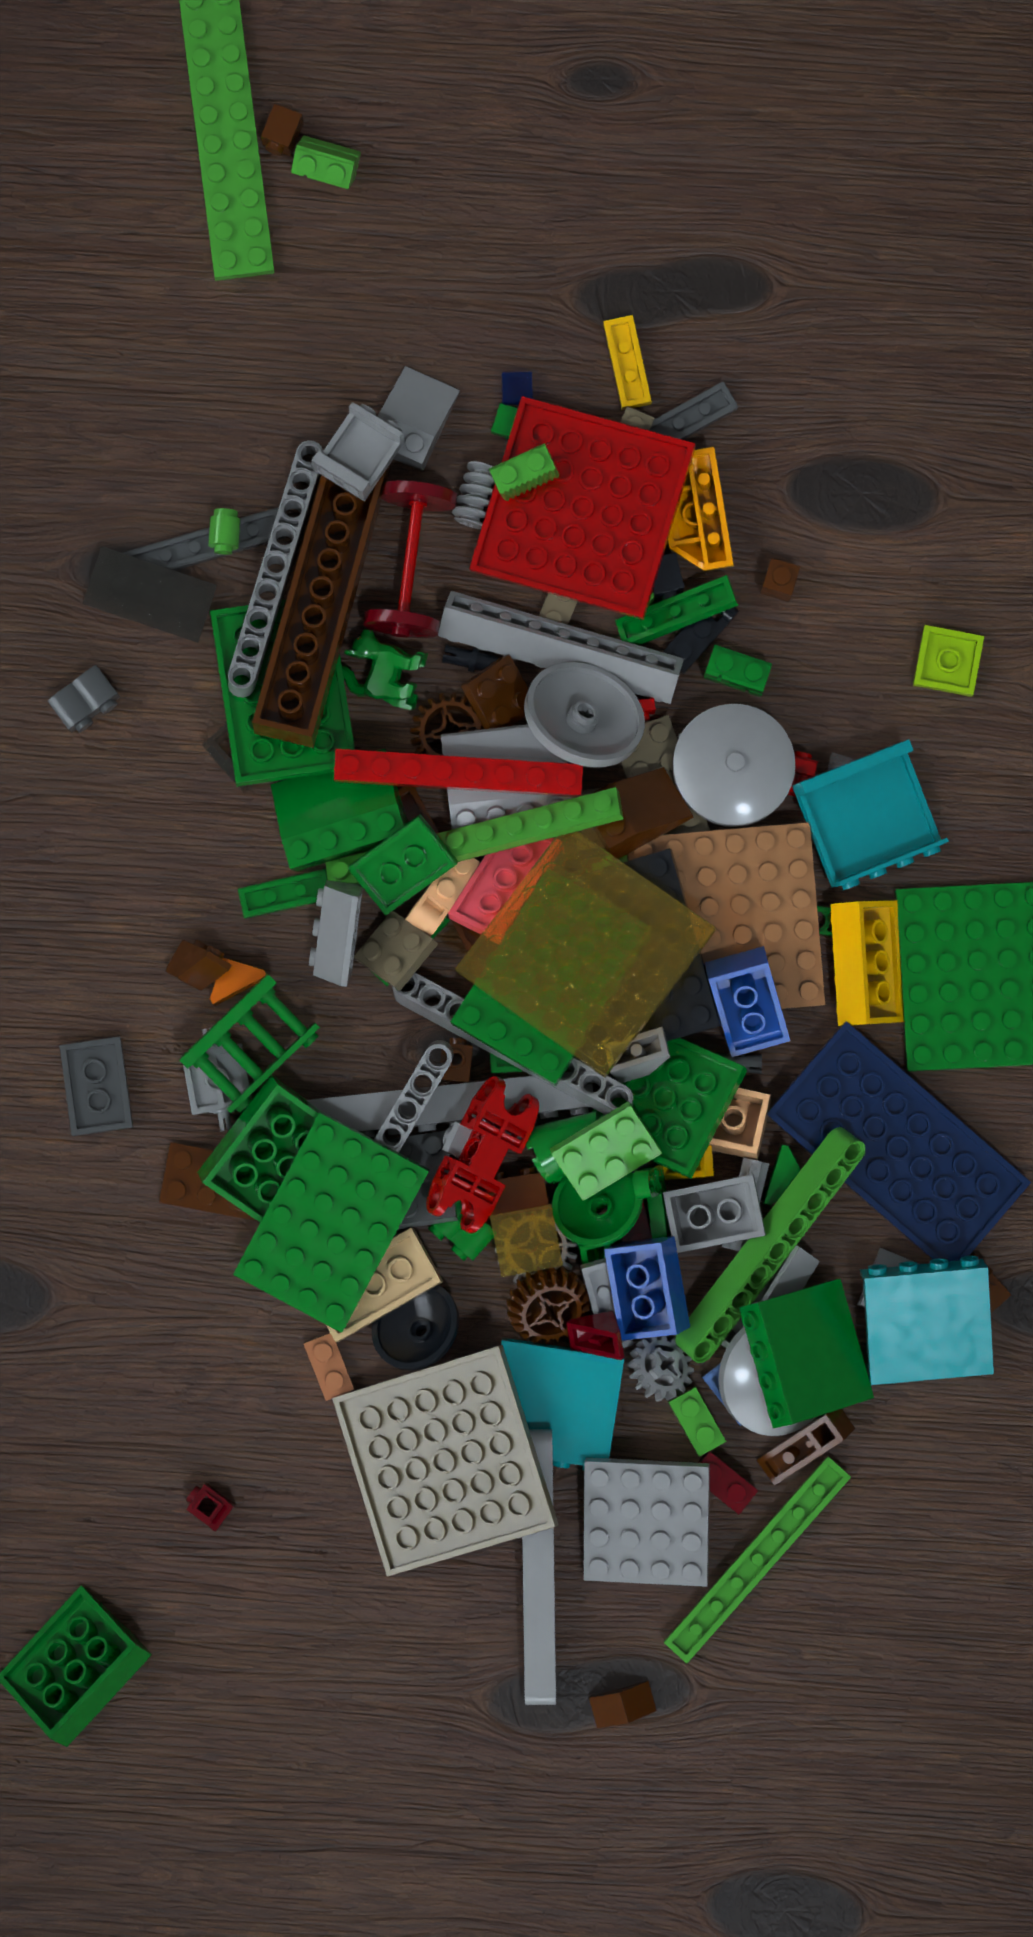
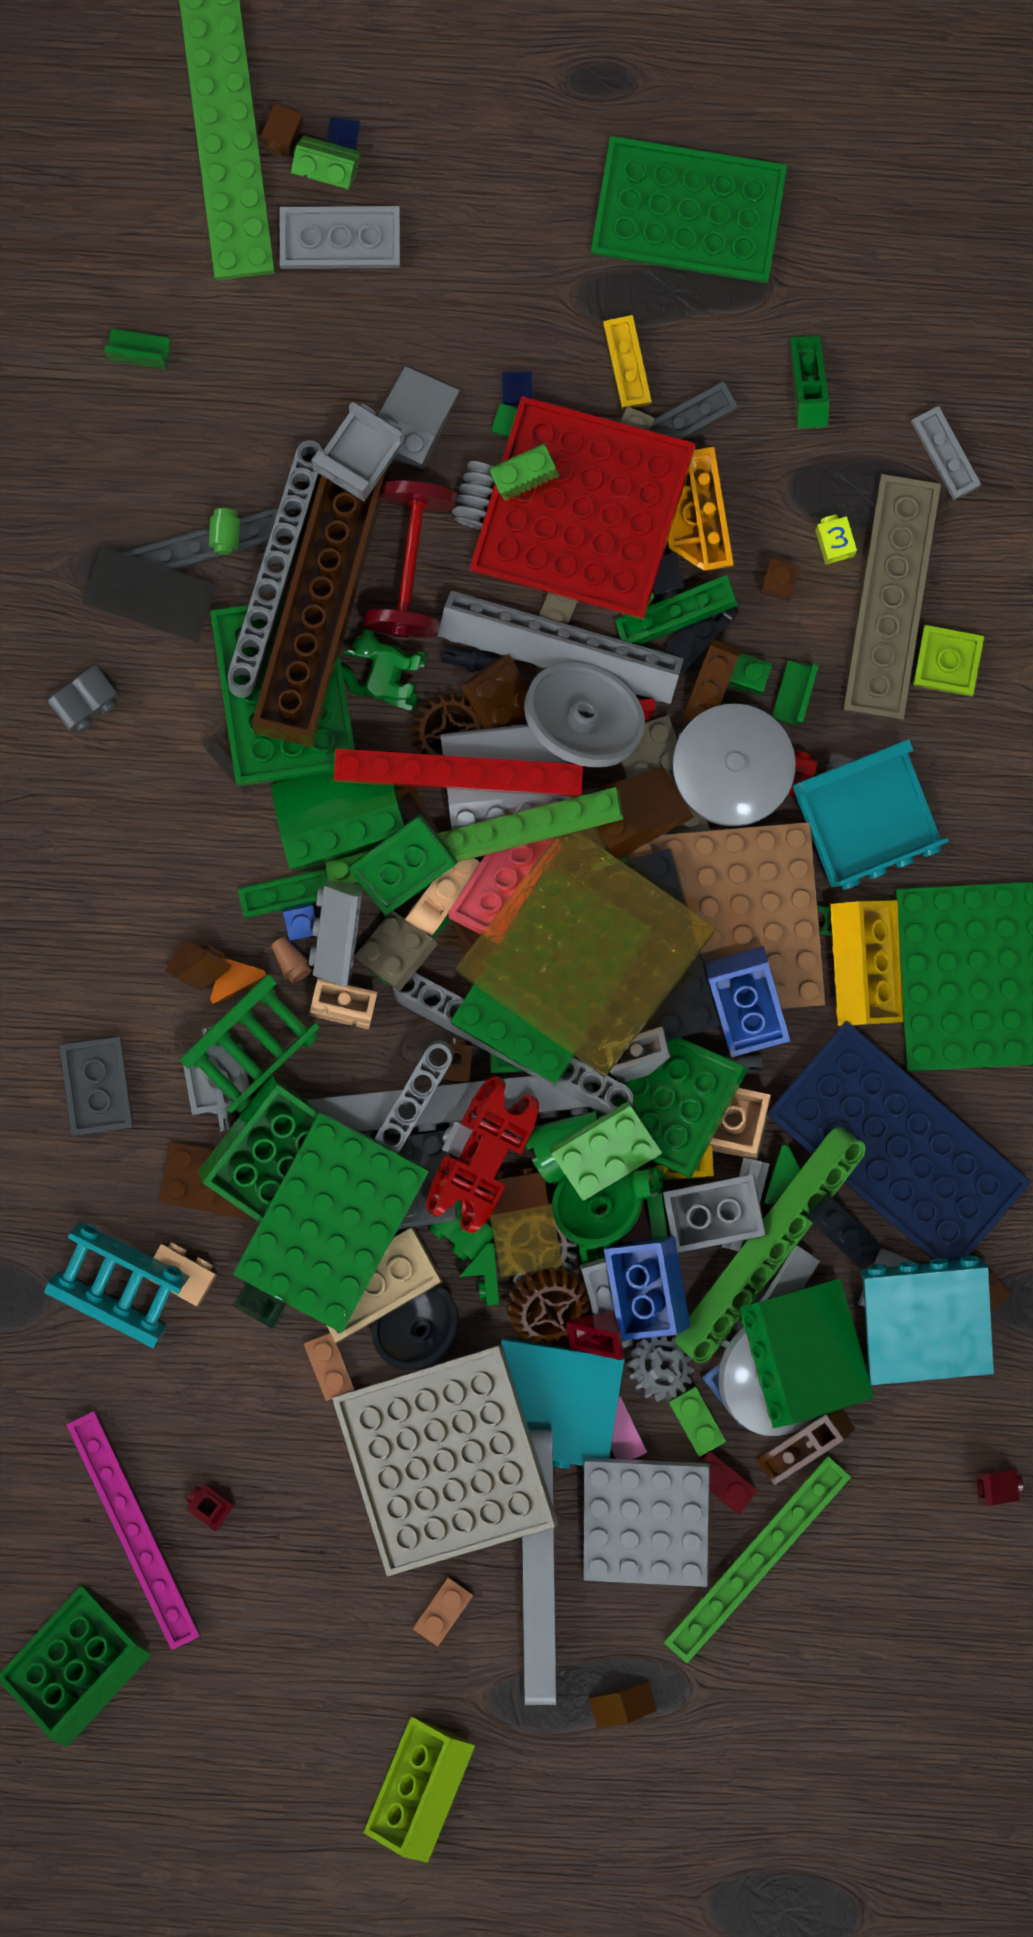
(104, 1308): none -> teal fence
(133, 1530): none -> dark pink plate
(138, 349): none -> green panel
(198, 1271): none -> light nougat brick
(261, 1305): none -> clear green slope
(290, 960): none -> nougat cone
(299, 921): none -> blue plate
(339, 237): none -> light grey plate
(343, 1004): none -> light nougat brick
(344, 132): none -> clear blue plate
(419, 1790): none -> lime slope
(443, 1611): none -> nougat plate
(485, 1265): none -> green slope
(625, 1440): none -> bright pink tile
(689, 209): none -> green plate
(712, 679): none -> reddish brown plate
(794, 693): none -> green panel
(809, 382): none -> green slope
(835, 539): none -> neon yellow brick
(843, 1232): none -> black plate
(891, 597): none -> dark tan plate
(946, 453): none -> light grey plate
(998, 1486): none -> dark red slope

